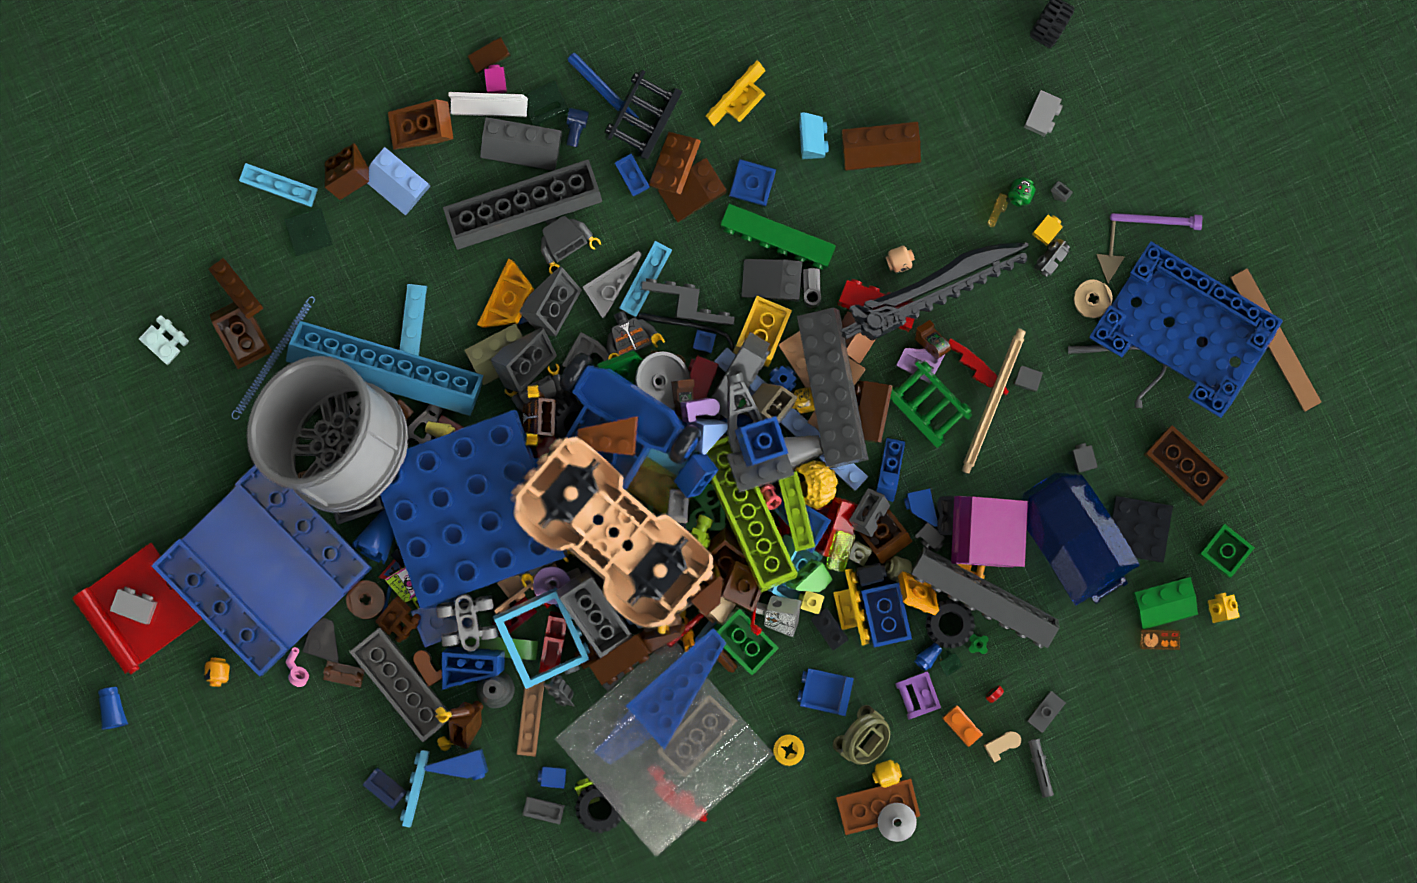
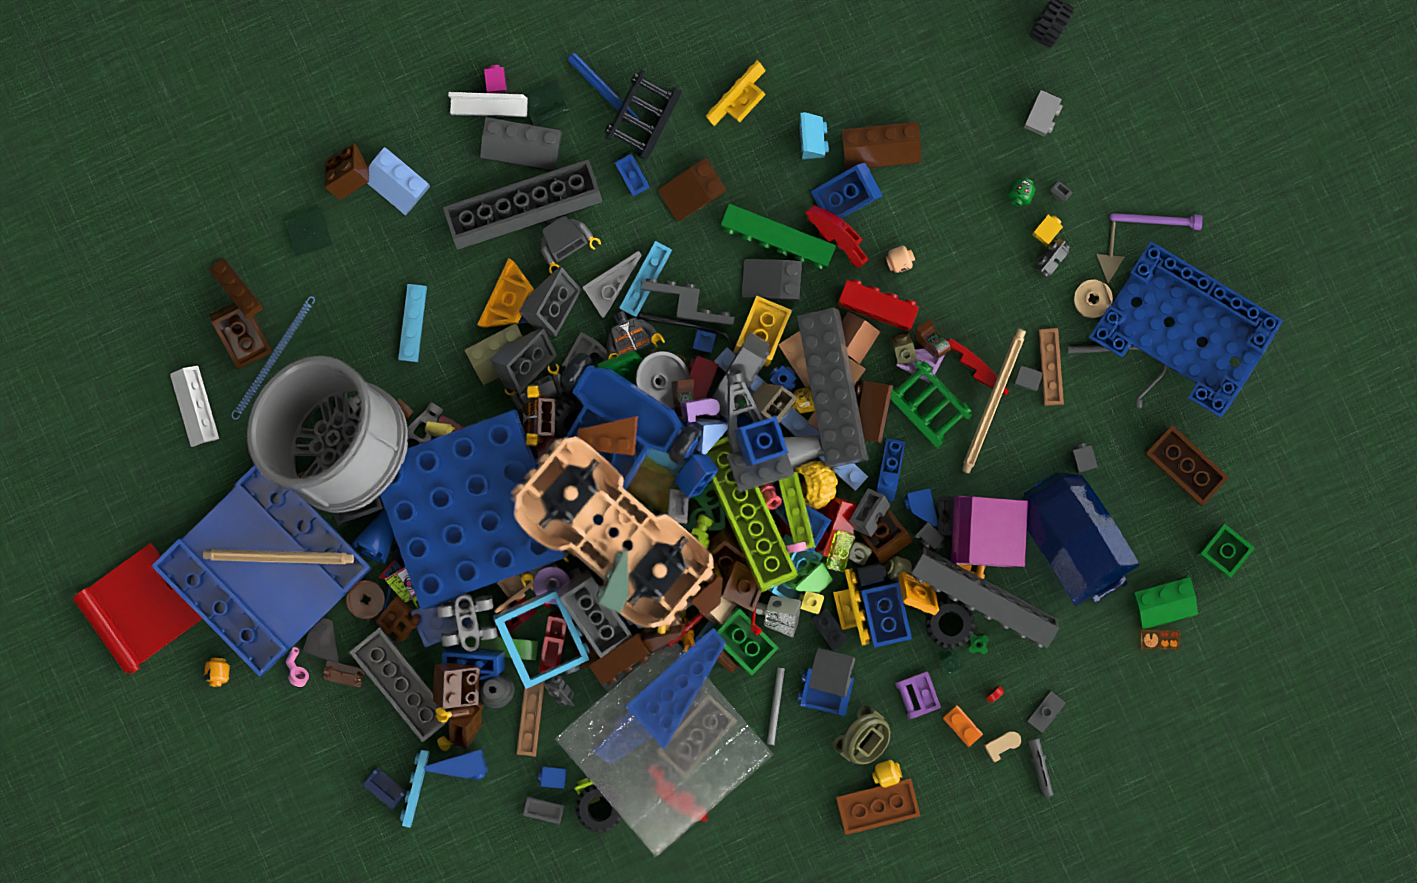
(111, 709): blue plant -> none
(133, 605): light grey brick -> none
(159, 344): light aqua plate -> none
(194, 405): none -> white panel
(278, 185): medium azure plate -> none
(278, 556): none -> tan piece
(390, 368): dark azure brick -> none
(420, 124): dark orange slope -> none
(425, 666): dark orange leg -> none
(455, 685): none -> reddish brown slope
(489, 55): reddish brown slope -> none
(576, 122): dark blue pin -> none
(616, 588): none -> sand green slope
(674, 163): dark orange plate -> none
(752, 182): blue tile -> none
(775, 706): none -> light grey bar
(791, 759): yellow gear -> none
(796, 547): none -> bright pink tile
(811, 283): light grey piece -> none
(831, 672): none -> dark grey slope
(835, 228): none -> red slope
(848, 191): none -> blue slope
(886, 822): light grey dish -> none
(888, 318): black piece -> none
(903, 348): none -> olive bracket
(927, 658): blue cone -> none
(1000, 206): clear yellow plate -> none
(1051, 367): none -> medium nougat tile
(1143, 526): black plate -> none
(1223, 607): yellow brick -> none
(1280, 346): medium nougat tile -> none

